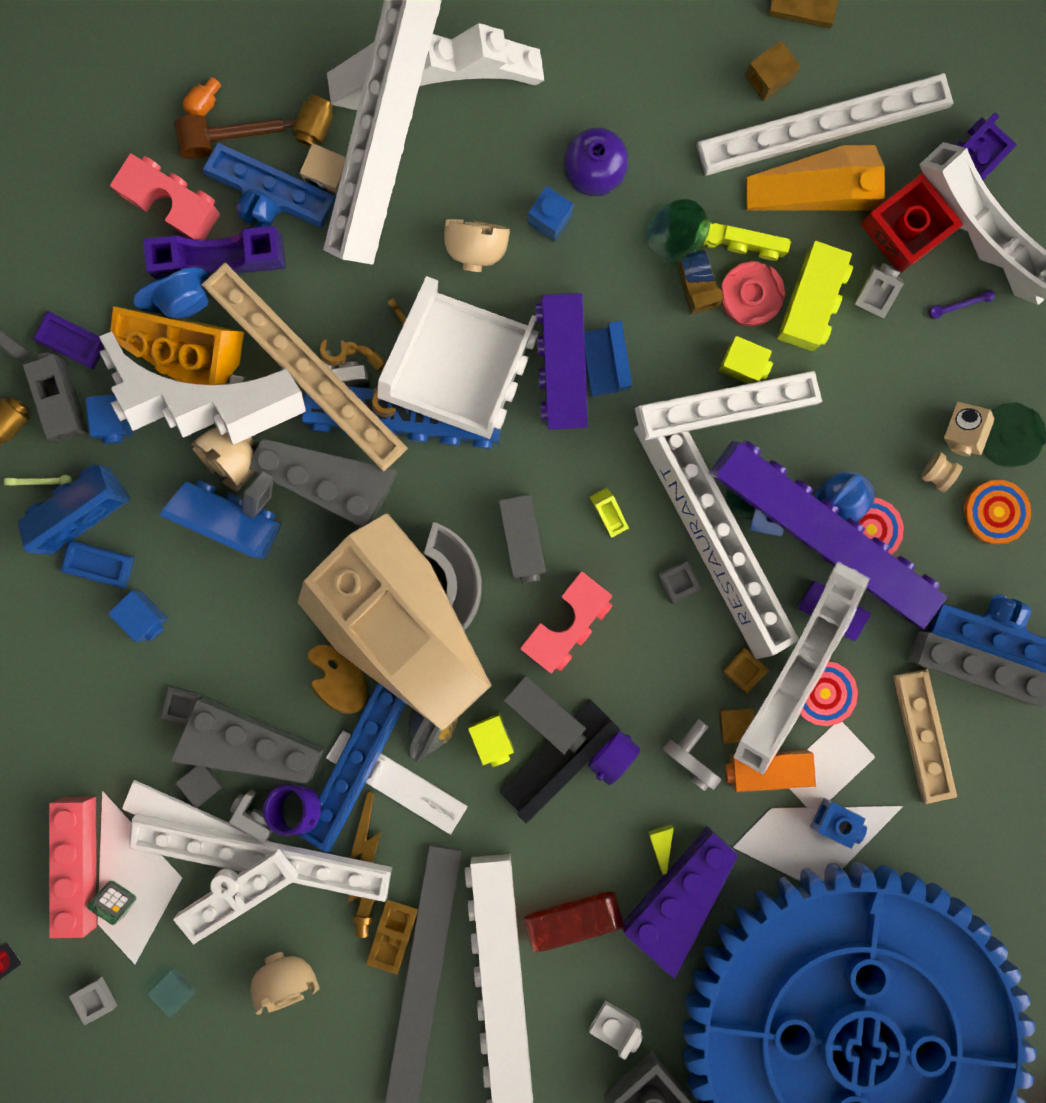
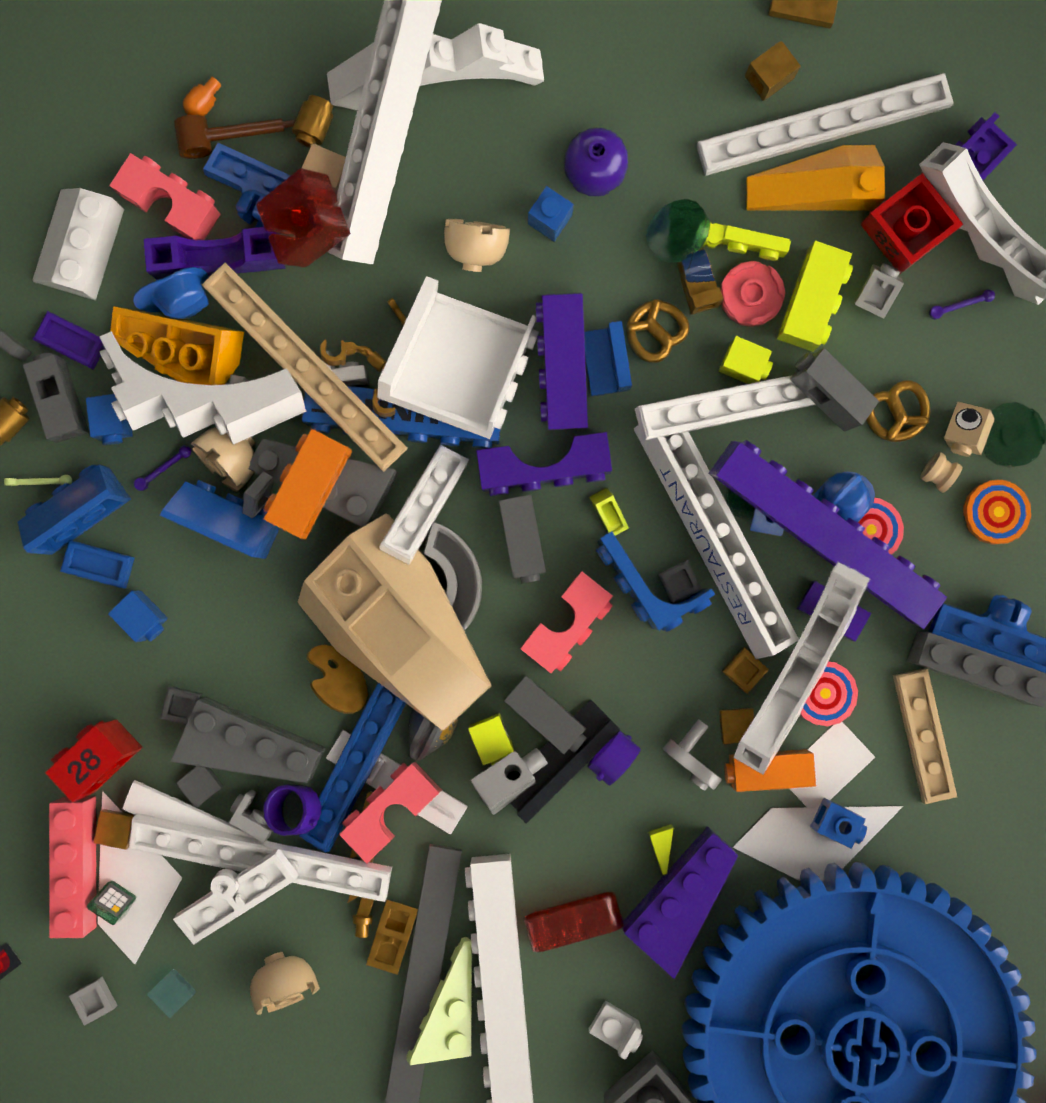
(79, 242): none -> white slope
(93, 759): none -> red brick
(113, 829): none -> pearl gold tile
(143, 483): none -> dark purple hinge
(304, 209): none -> clear red piece
(307, 483): none -> orange brick
(367, 830): none -> coral arch
(424, 504): none -> white tile
(448, 1023): none -> yellowish green wing
(497, 789): none -> light grey torso
(502, 470): none -> dark purple arch
(647, 606): none -> blue bracket
(655, 329): none -> pearl gold piece
(833, 389): none -> dark grey brick
(899, 413): none -> pearl gold piece

